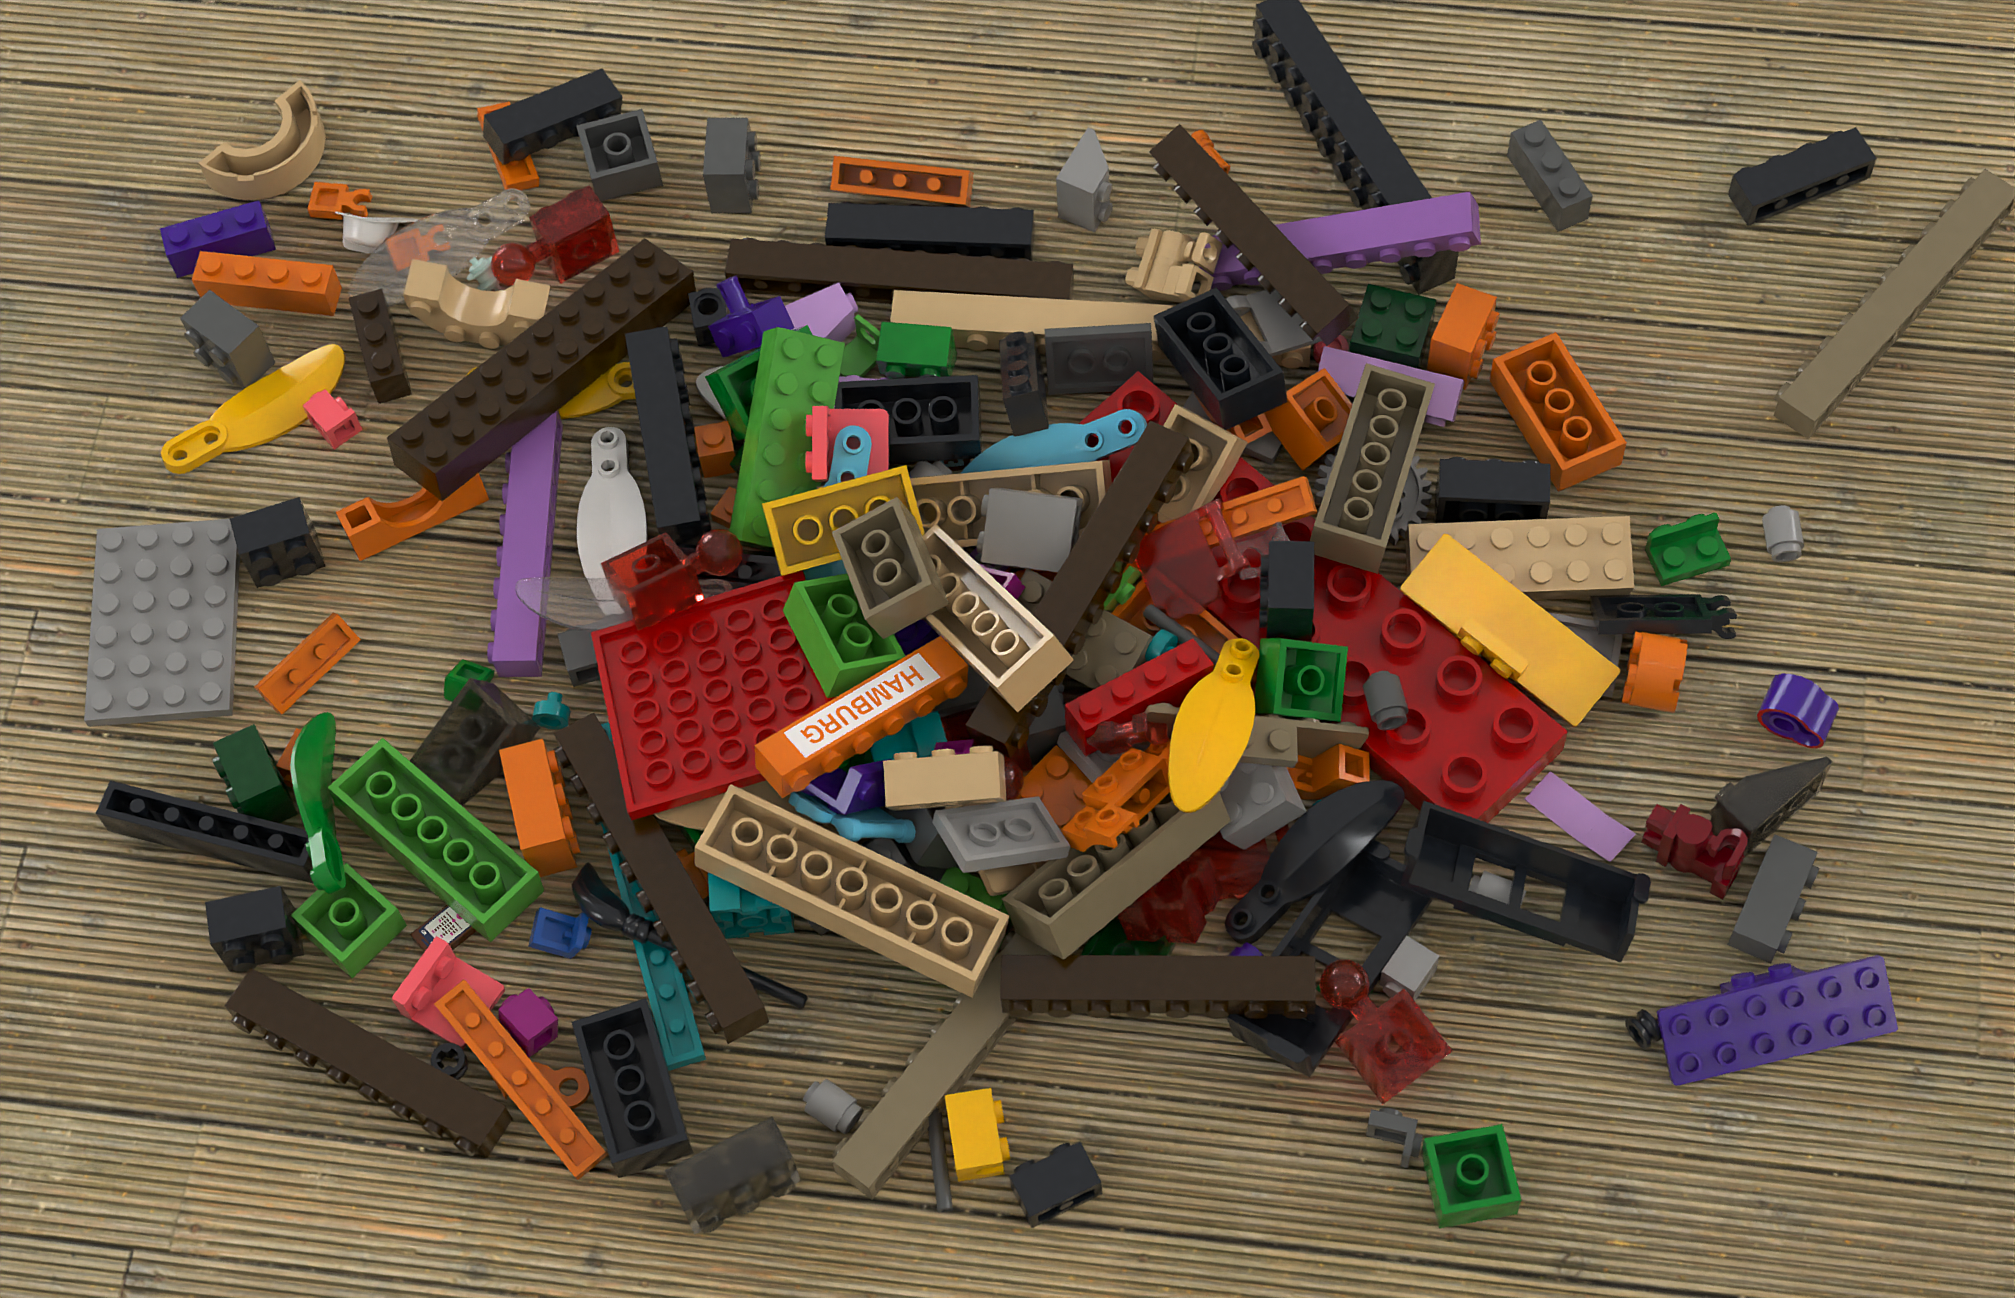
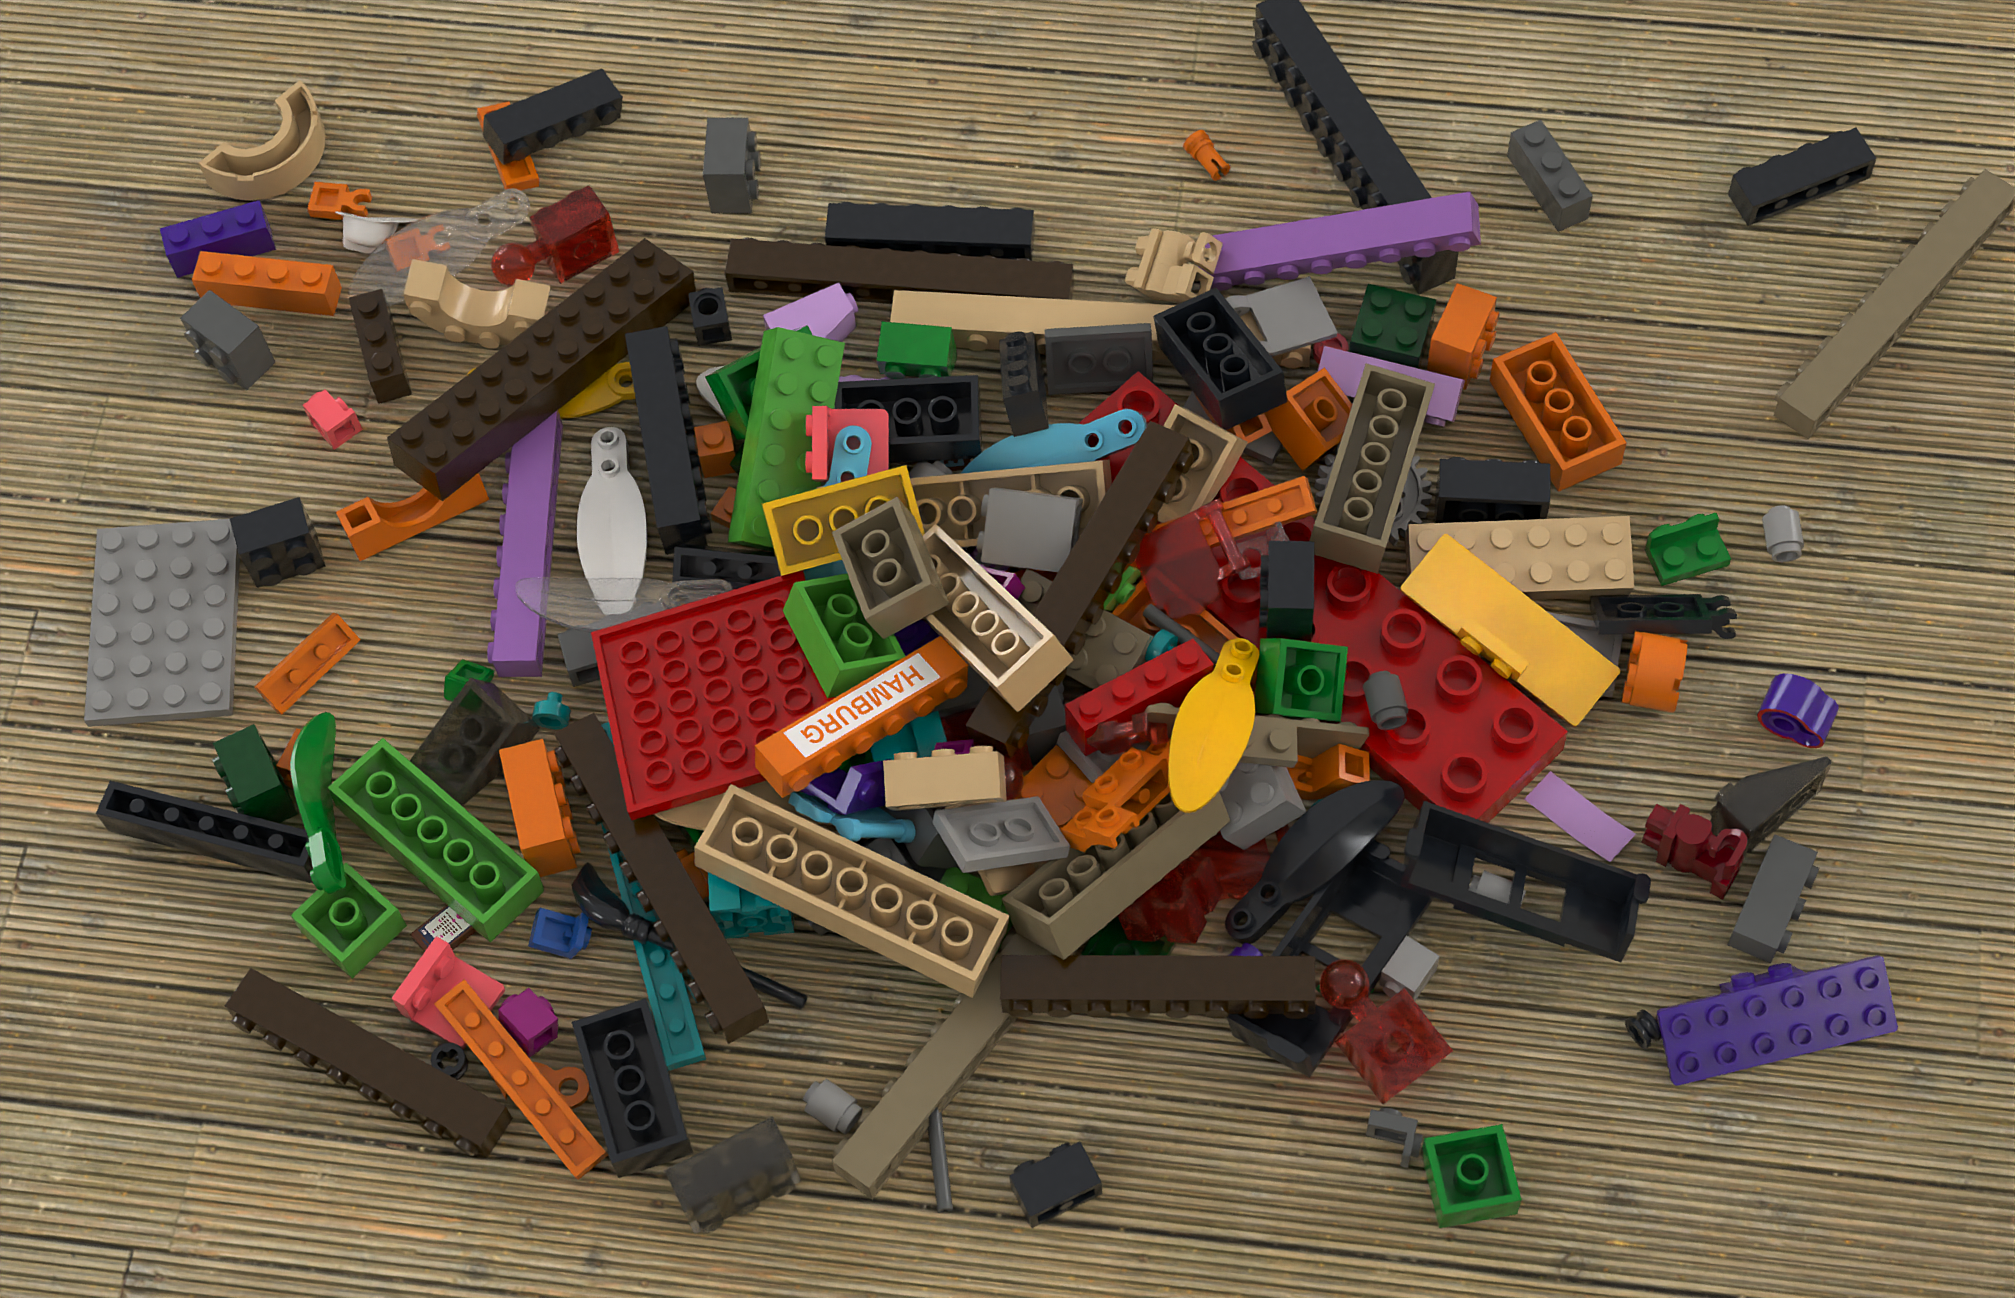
(254, 929): black brick -> none
(258, 411): yellow plant -> none
(483, 274): light aqua wheel -> none
(620, 155): dark grey brick -> none
(661, 579): clear red brick -> none
(746, 322): dark purple brick -> none
(861, 352): bright green bracket -> none
(902, 181): orange brick -> none
(975, 1134): yellow brick -> none
(1085, 185): light grey slope -> none
(1254, 235): dark brown brick -> none

